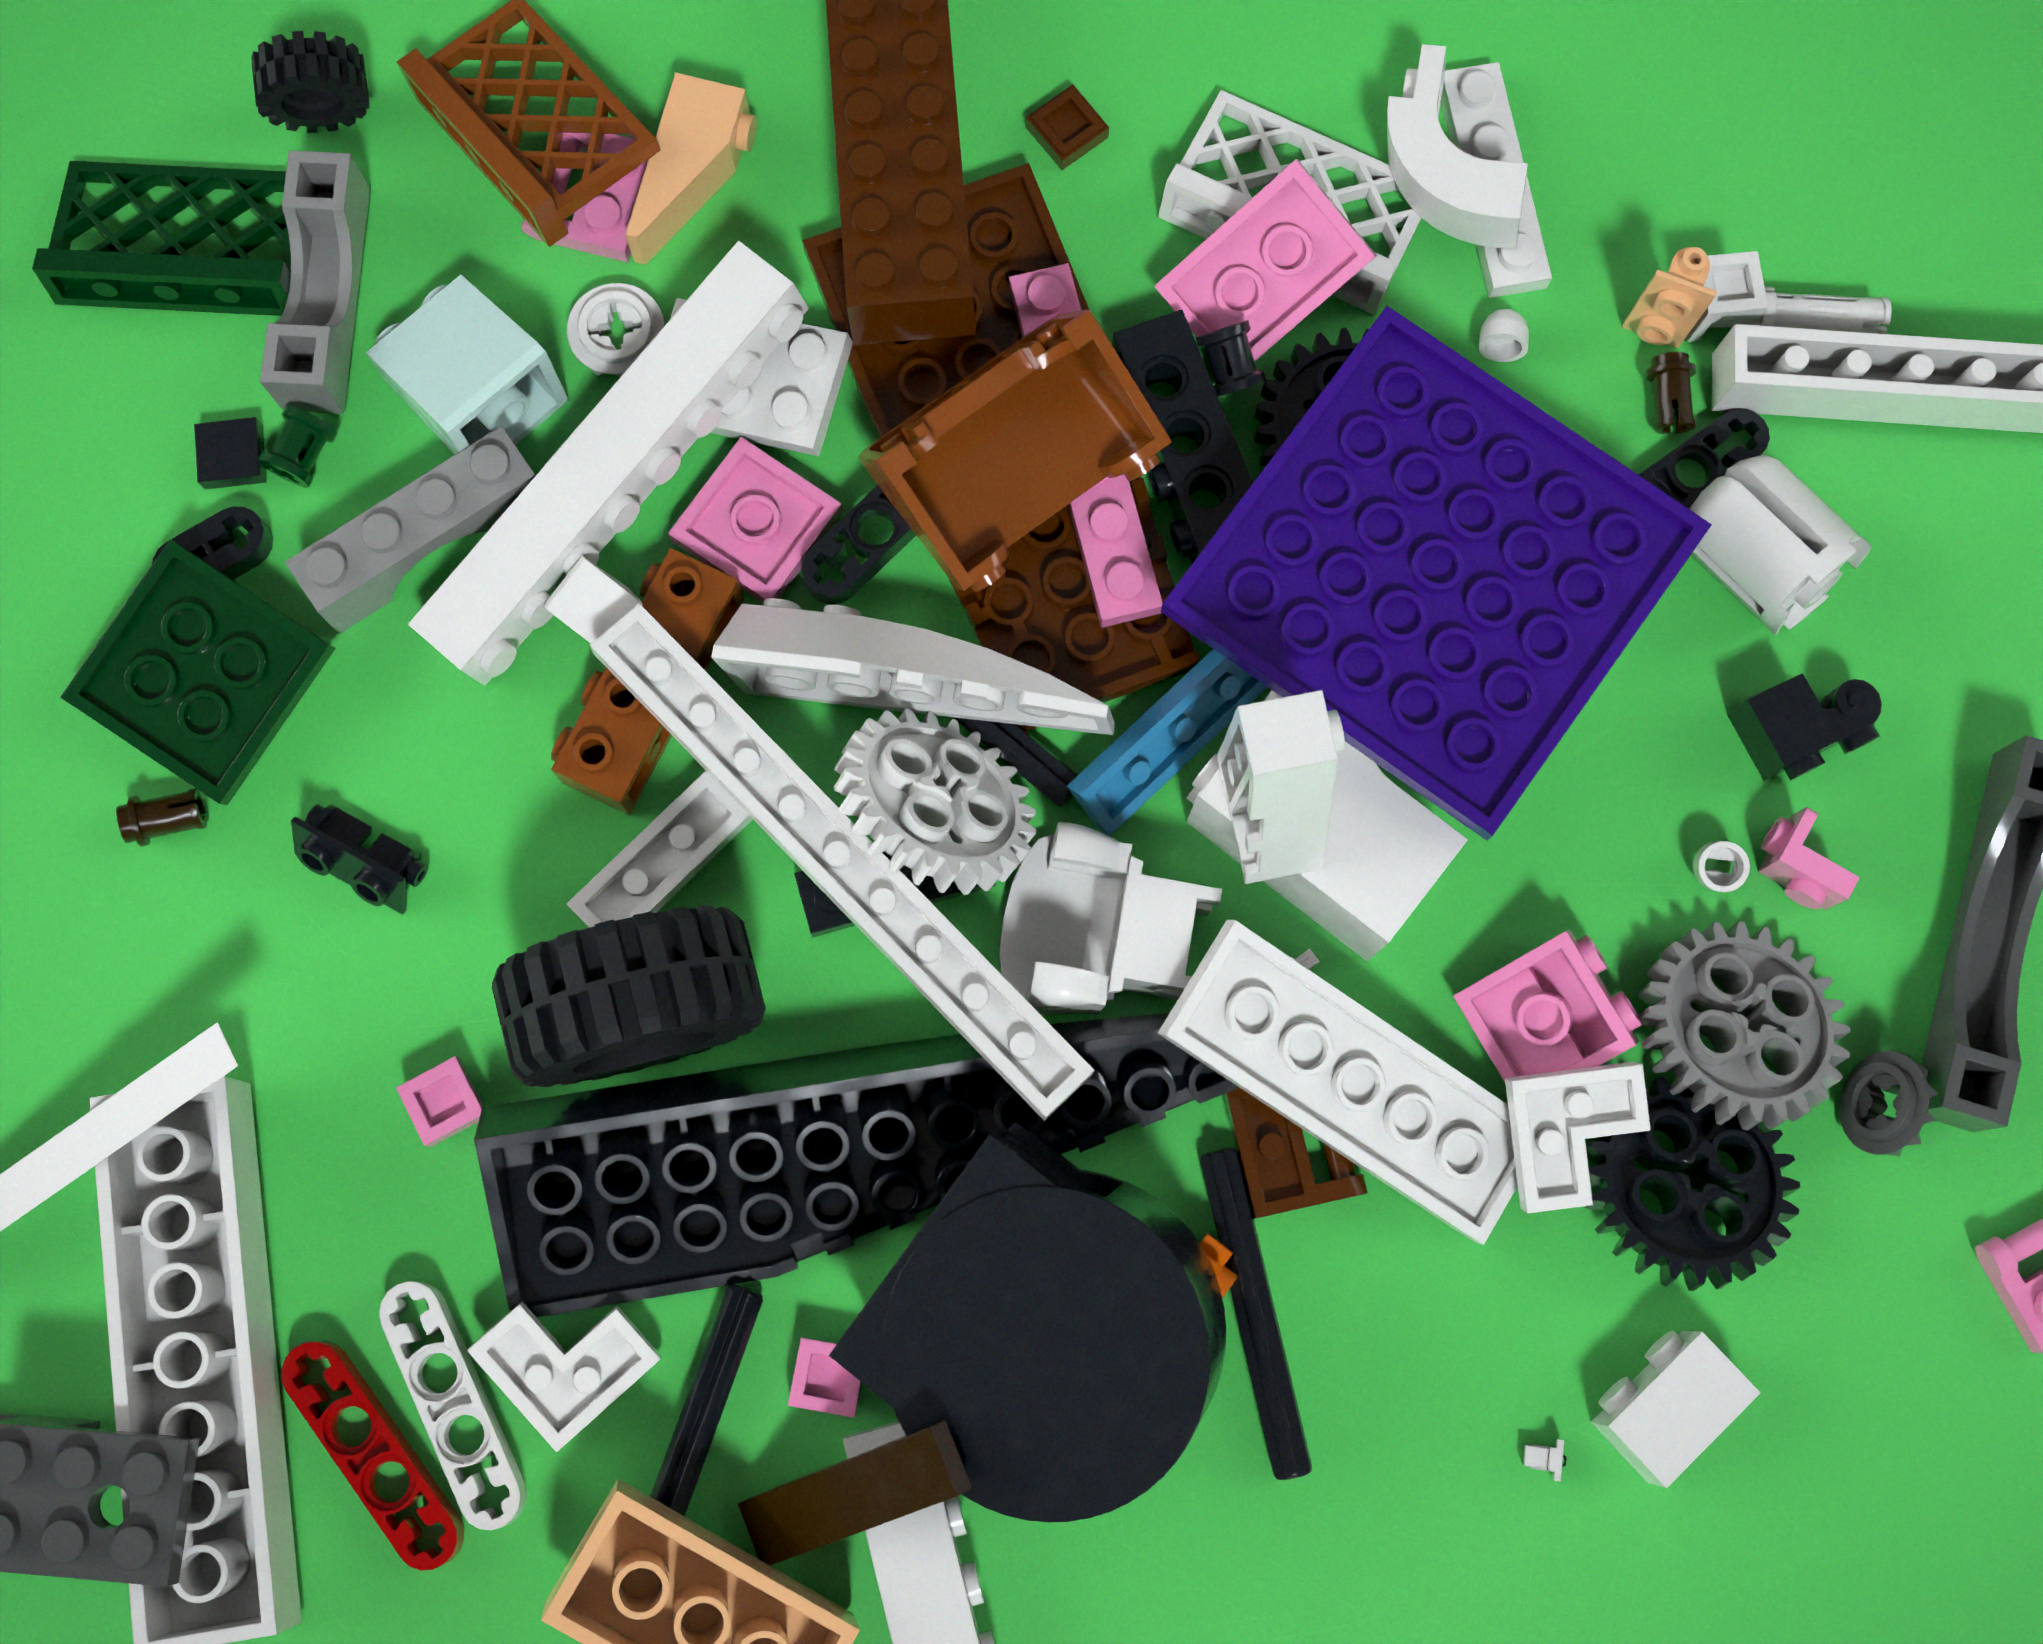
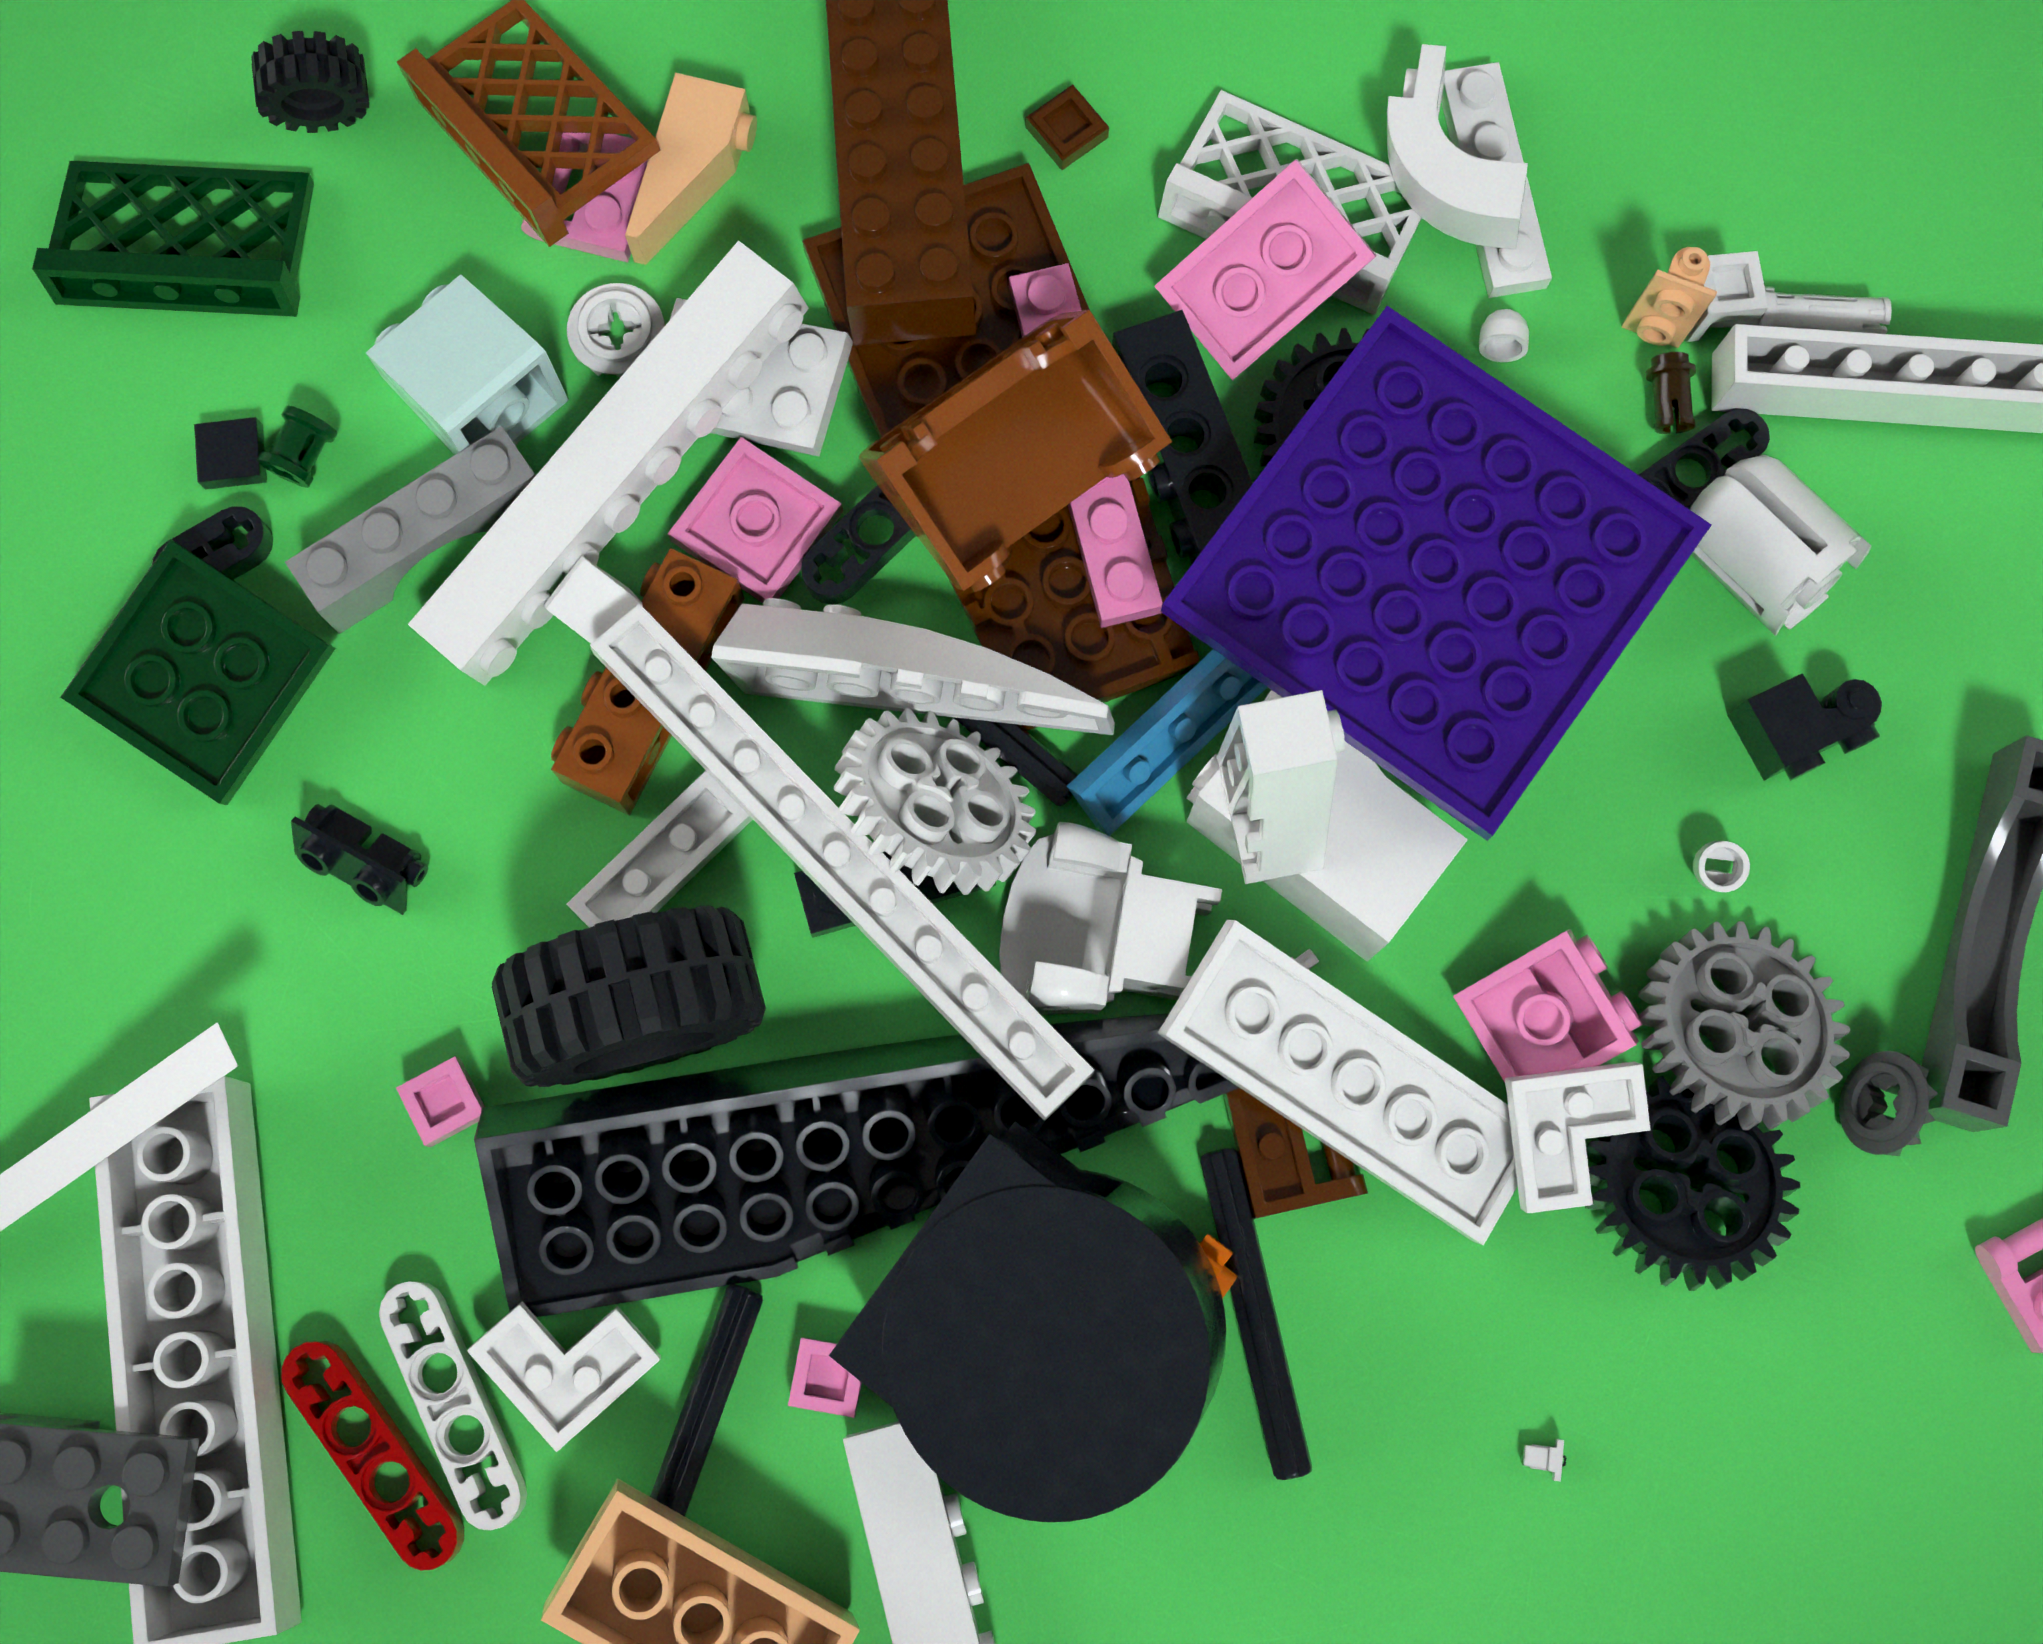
(160, 816): dark brown pin -> none
(326, 225): light grey arch -> none
(855, 1494): dark brown tile -> none
(1231, 358): black bush -> none
(1673, 1406): white brick -> none
(1805, 874): bright pink bracket -> none

